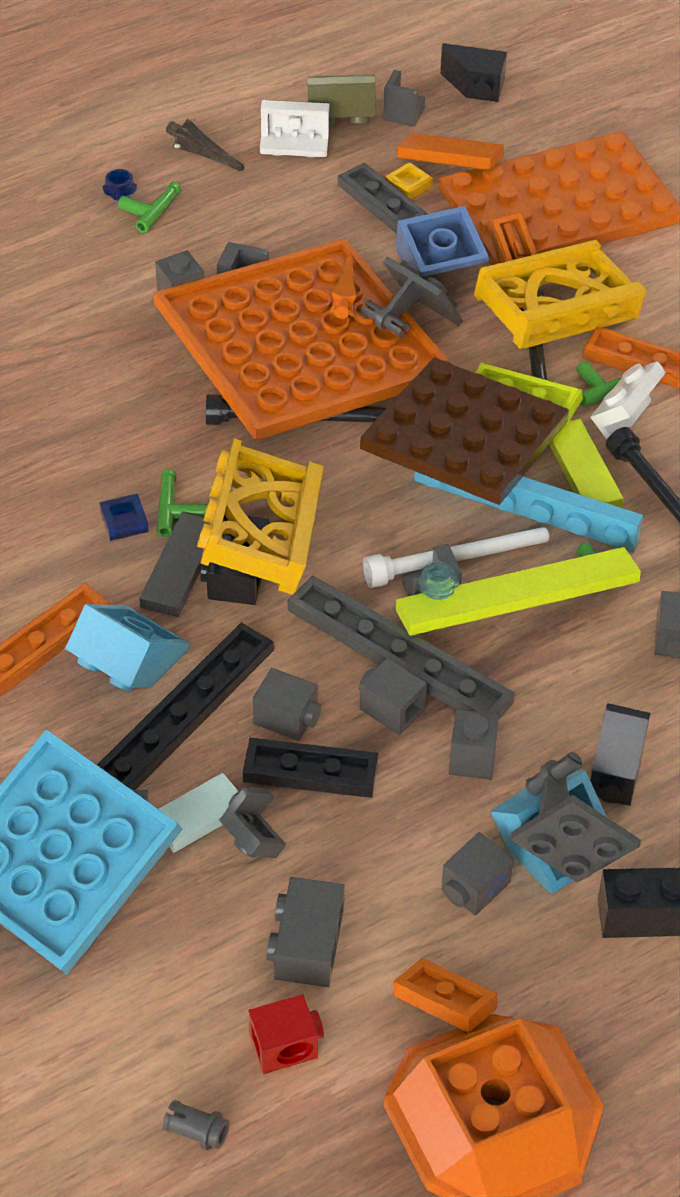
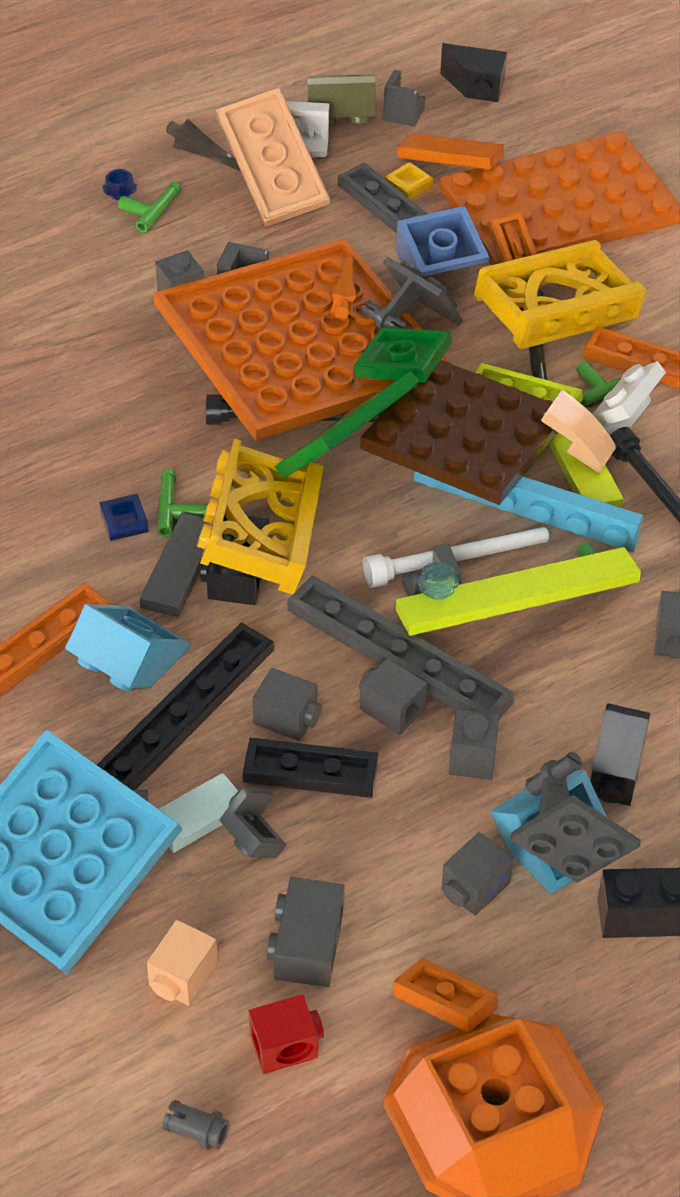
(182, 963): none -> light nougat brick
(272, 157): none -> light nougat tile
(346, 425): none -> green tile
(402, 350): none -> green tile
(589, 438): none -> light nougat slope

